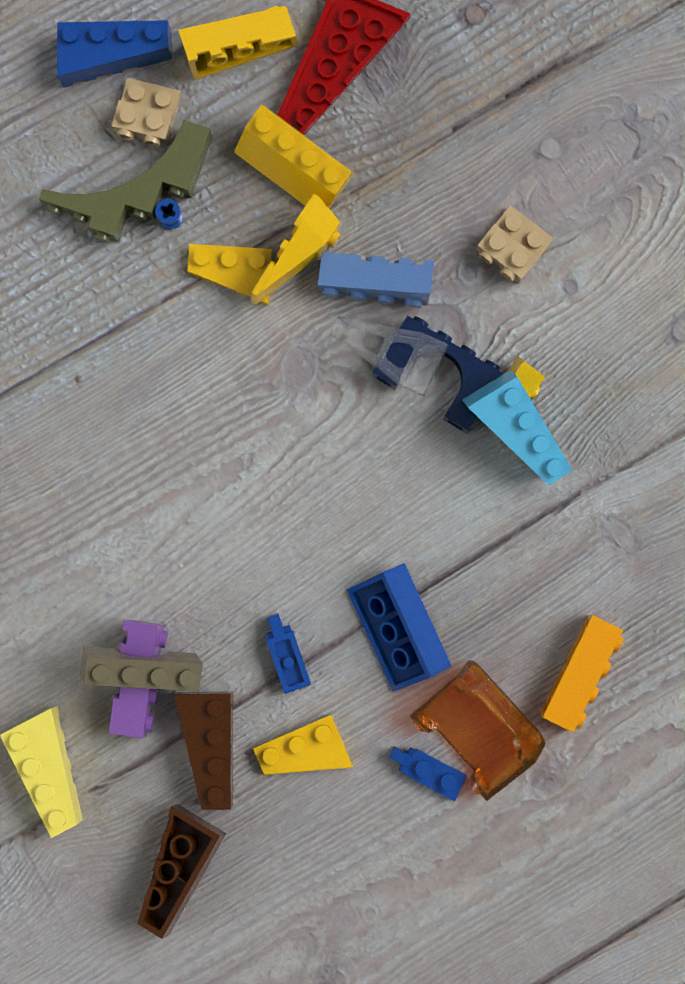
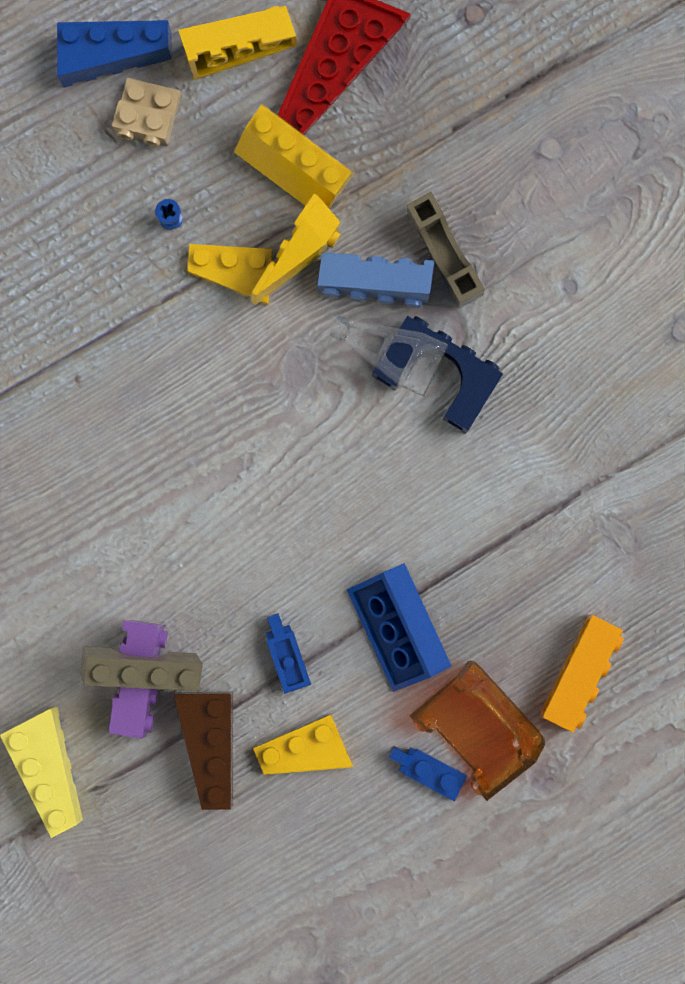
(109, 209): olive arch -> none
(181, 862): reddish brown wedge -> none
(444, 249): none -> dark tan arch
(513, 245): tan plate -> none
(515, 420): medium azure wedge -> none
(528, 376): yellow brick -> none

